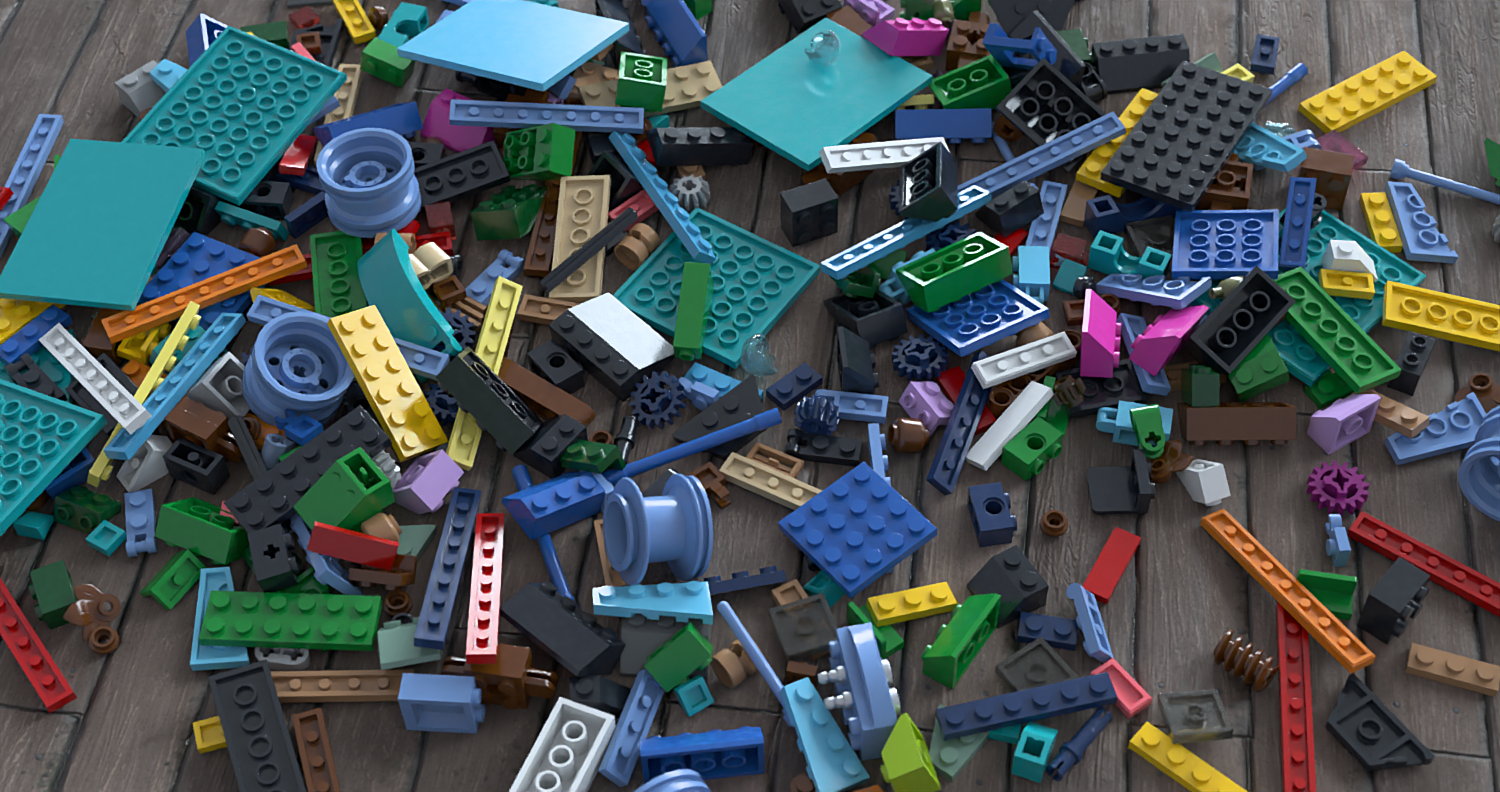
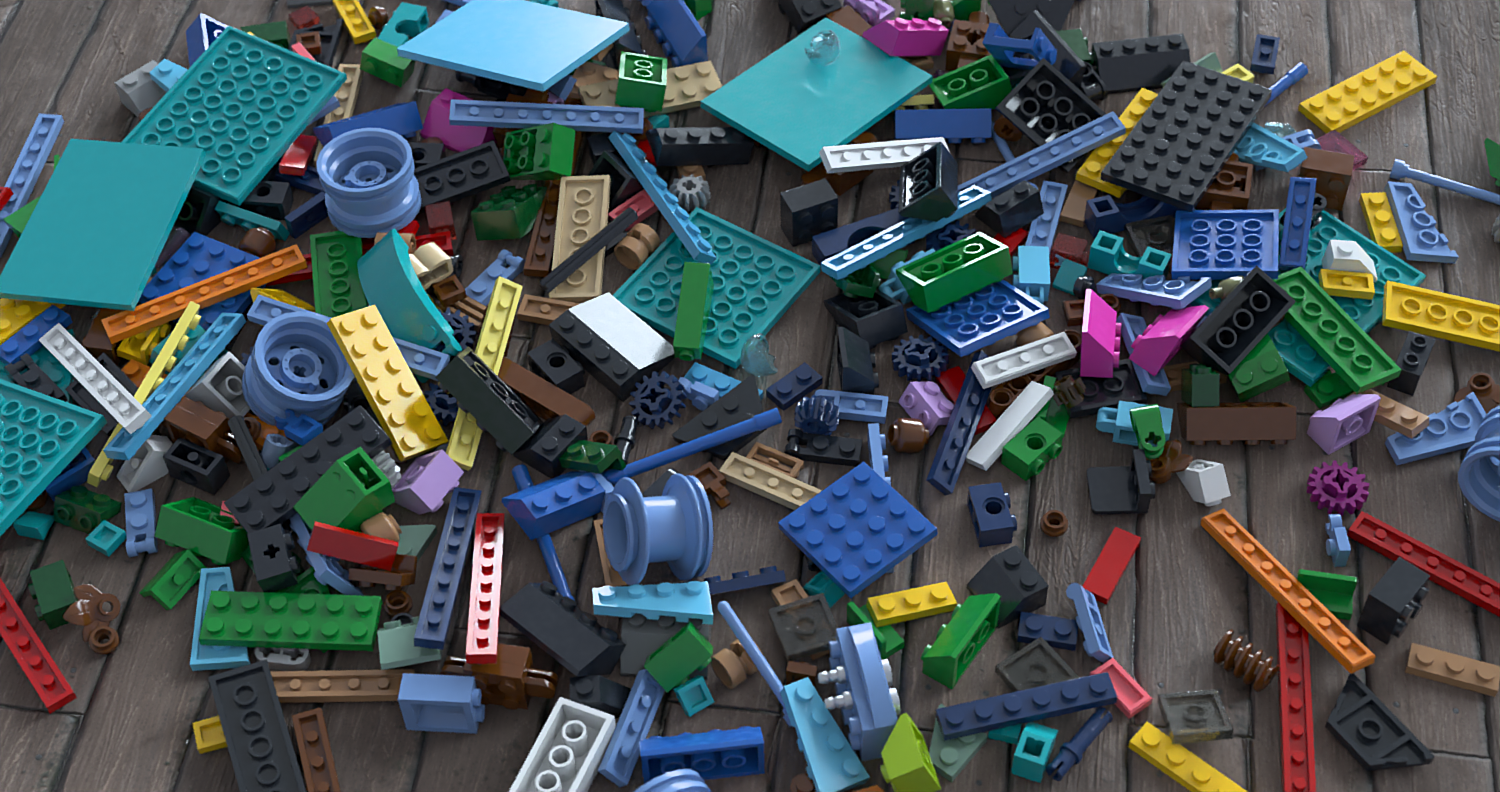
(840, 239): none -> dark blue arch

